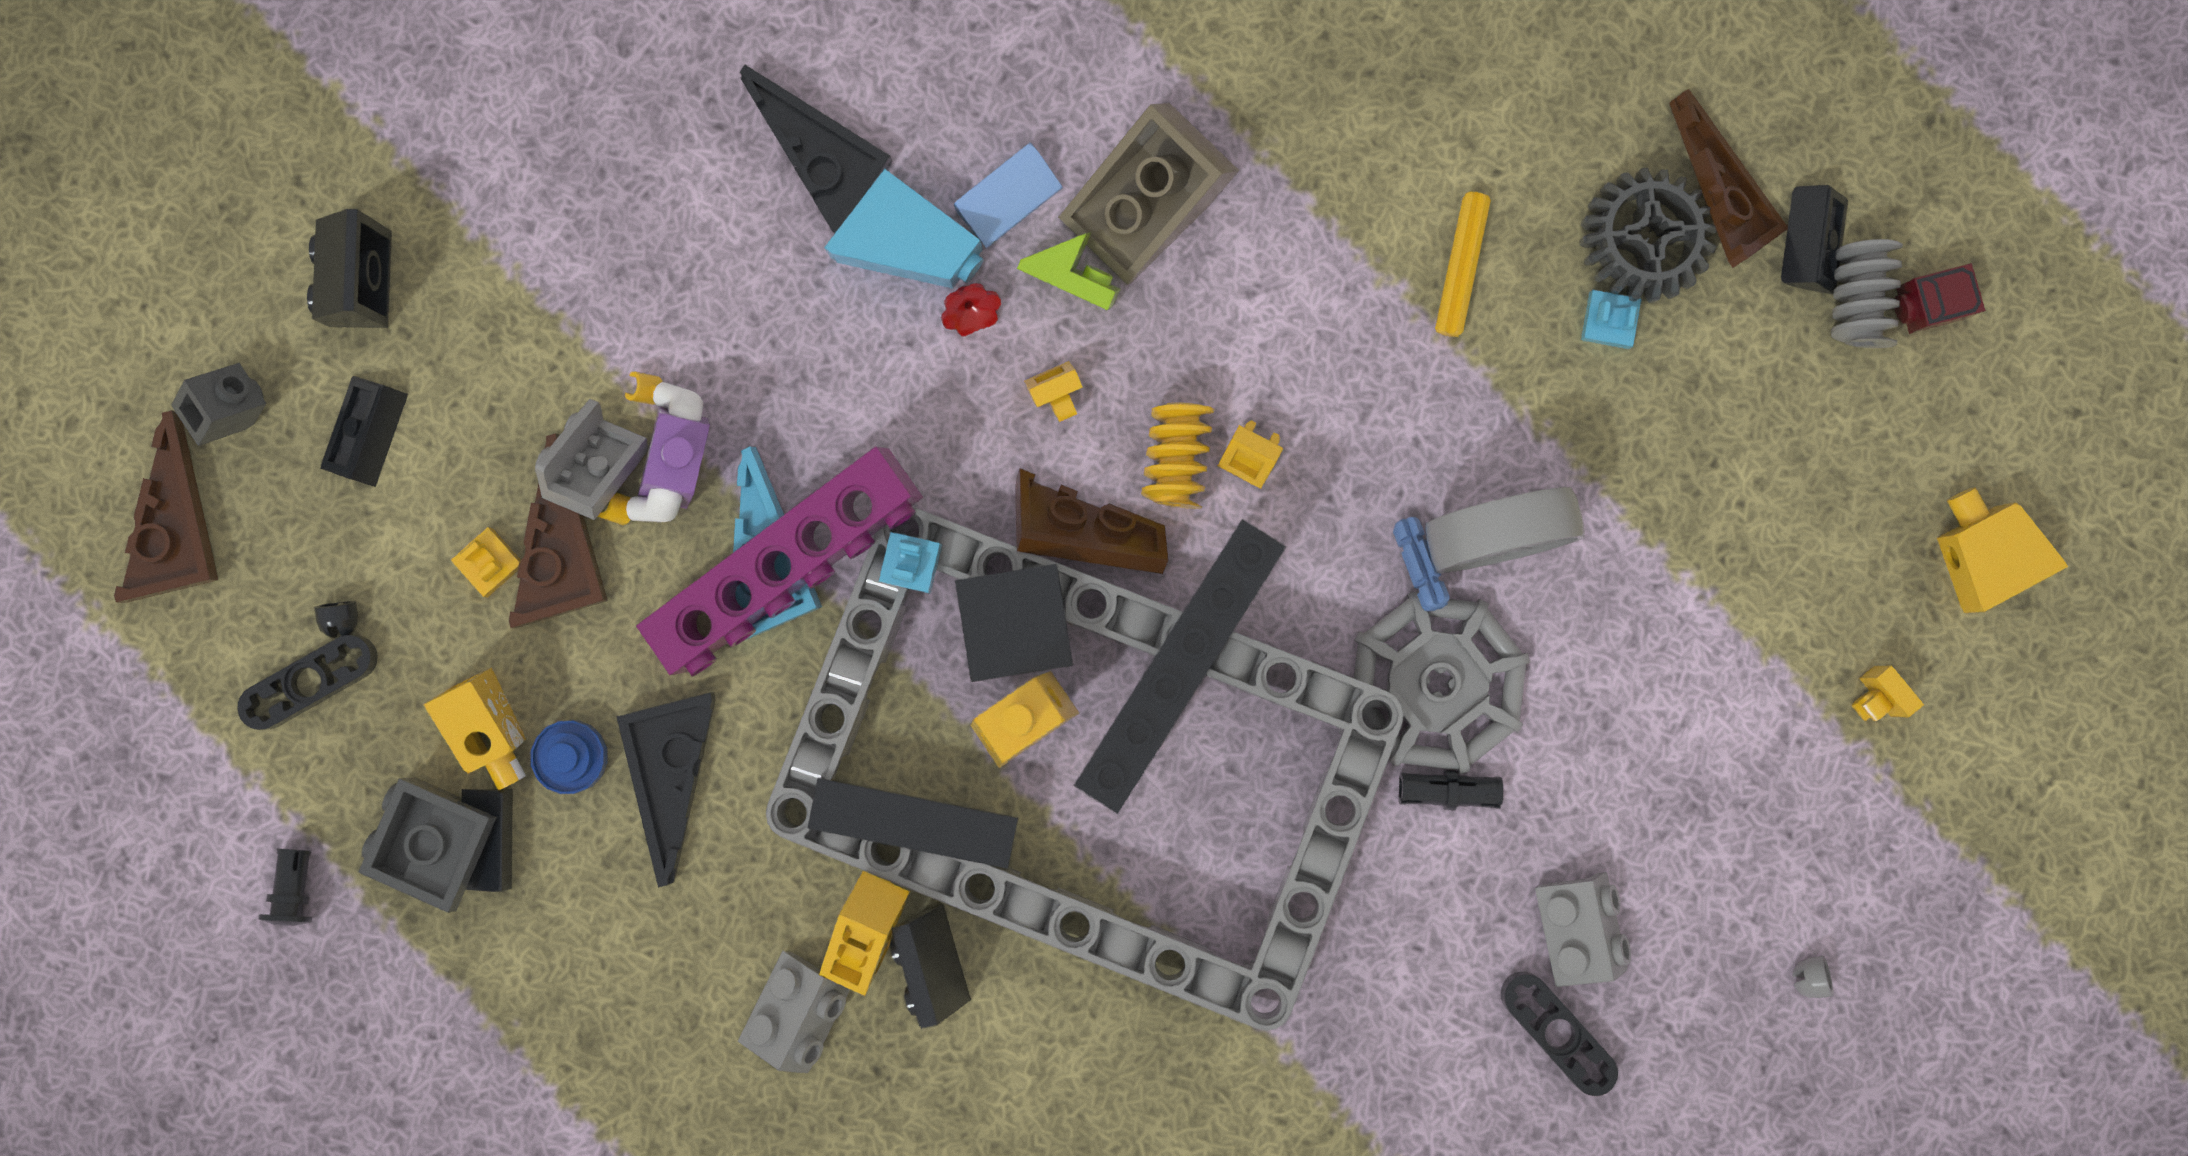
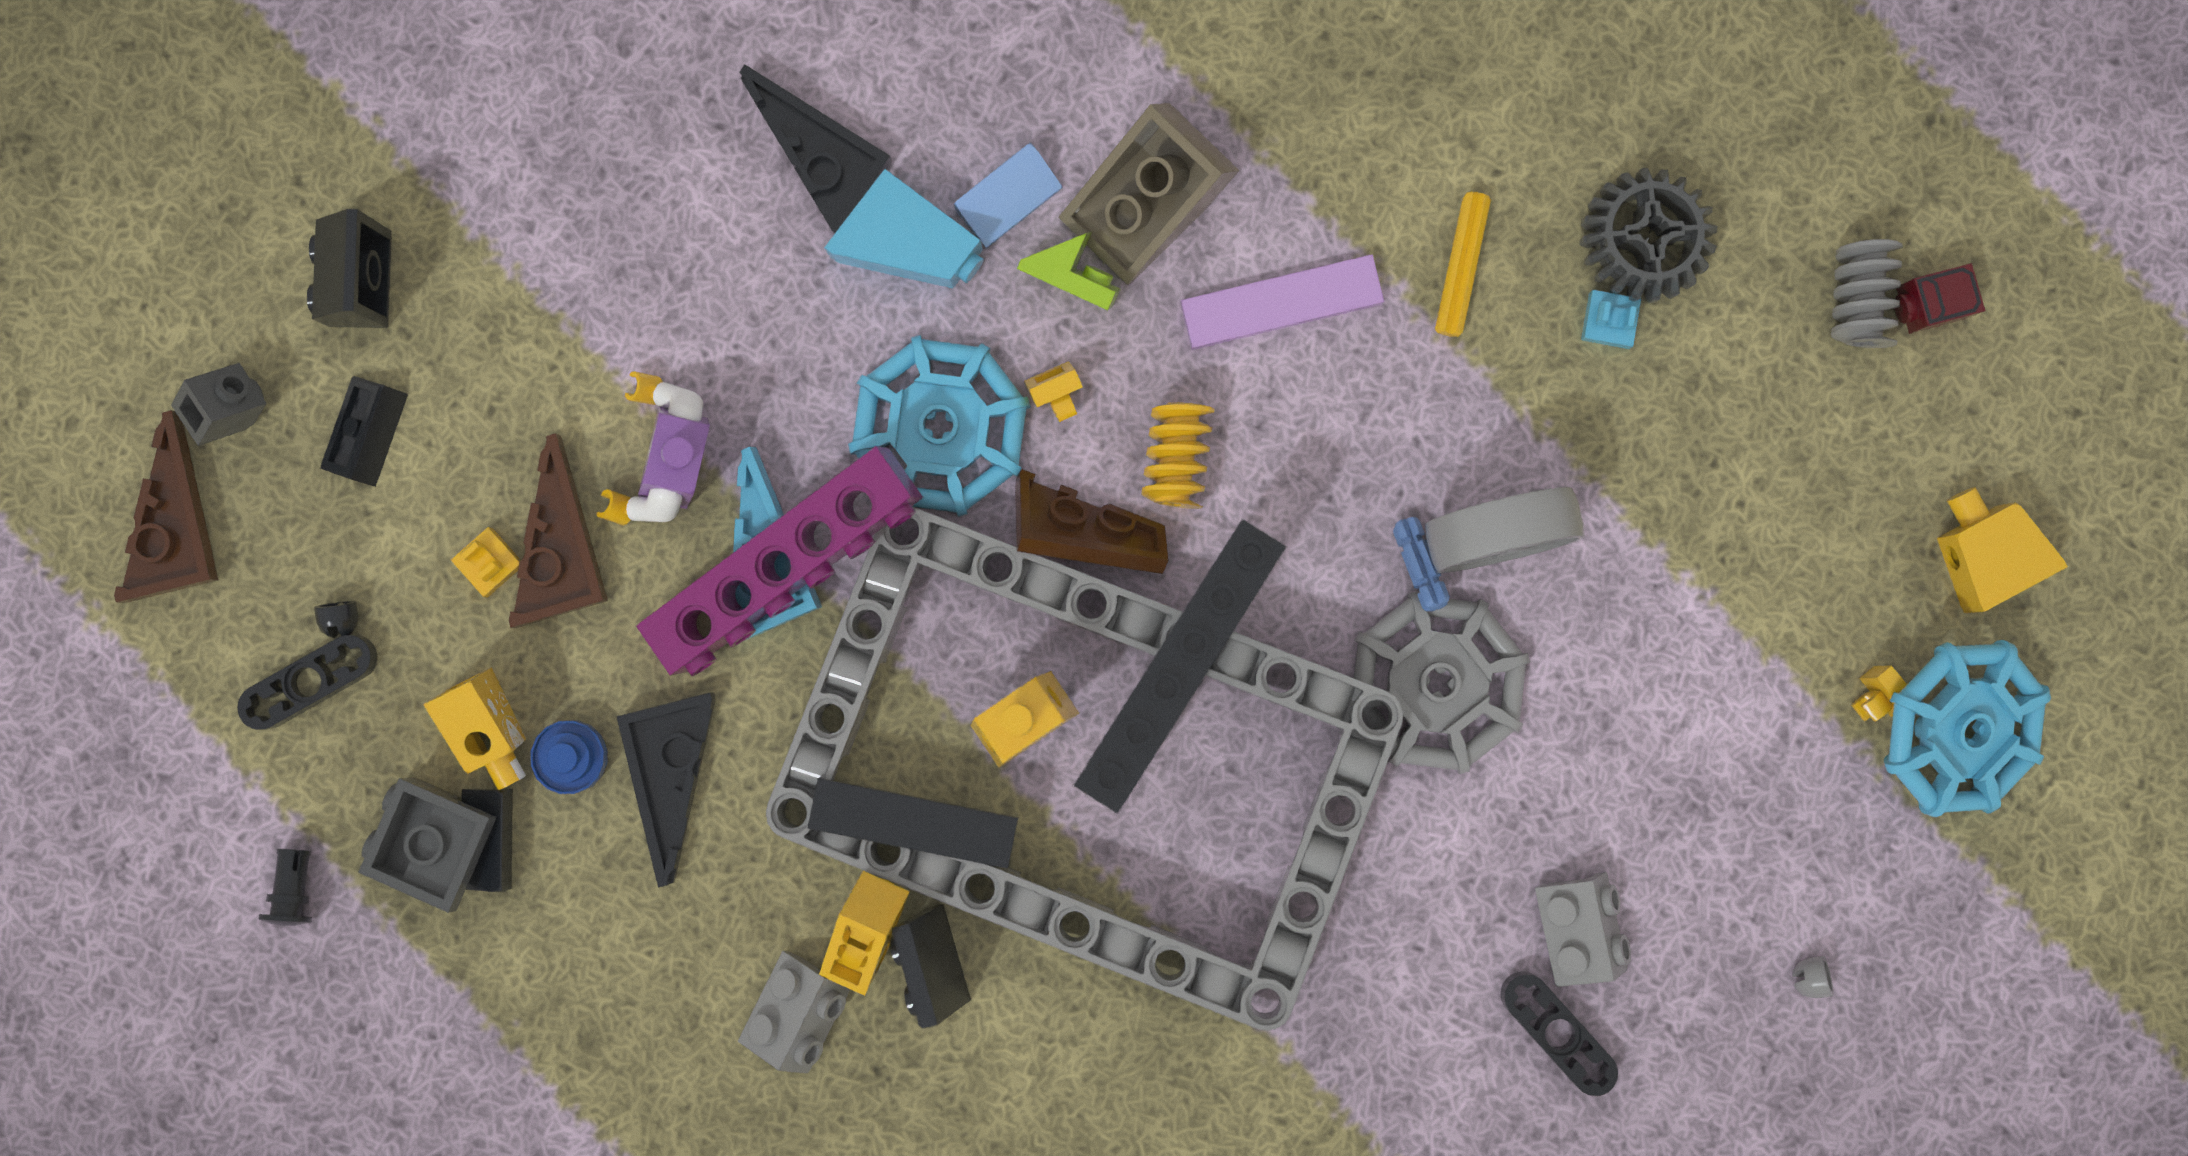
(588, 462): light grey bracket -> none
(910, 562): medium azure tile -> none
(962, 407): none -> medium azure plate
(970, 309): red plant -> none
(1014, 623): black tile -> none
(1251, 455): yellow tile -> none
(1282, 302): none -> lavender tile
(1450, 790): black pin -> none
(1737, 204): reddish brown wing -> none
(1813, 237): black slope -> none
(1994, 754): none -> medium azure plate

